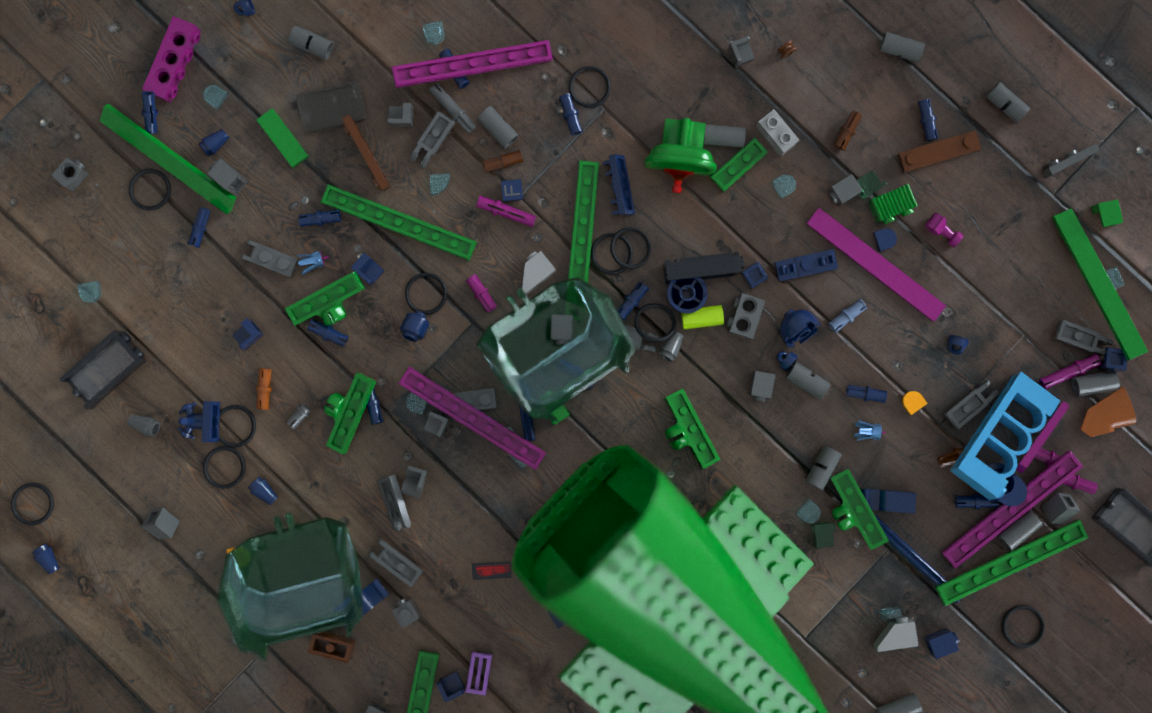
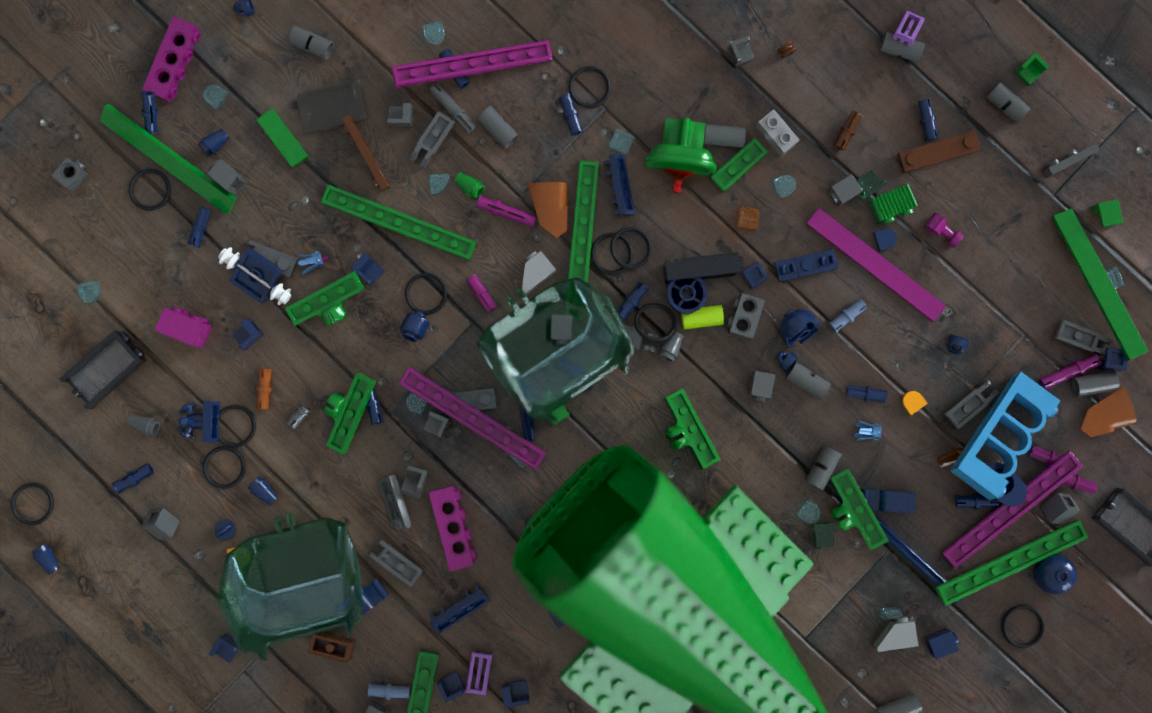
(132, 478): none -> dark blue pin
(185, 328): none -> magenta brick
(225, 530): none -> dark blue tile
(225, 648): none -> dark blue panel
(255, 275): none -> dark blue plate
(319, 218): dark blue pin -> none
(327, 333): dark blue pin -> none
(388, 691): none -> sand blue pin
(406, 612): dark grey brick -> none
(455, 559): none -> magenta brick
(459, 609): none -> dark blue plate
(469, 185): none -> green cone
(491, 570): sticker -> none
(502, 161): reddish brown axle -> none
(512, 190): dark blue tile -> none
(515, 693): none -> dark blue panel
(550, 206): none -> dark orange panel
(621, 141): none -> clear light blue tile
(748, 218): none -> clear orange tile
(904, 37): none -> medium lavender tile
(1020, 530): dark grey pin -> none
(1031, 69): none -> green panel
(1042, 437): magenta tile -> none
(1055, 574): none -> dark blue cylinder

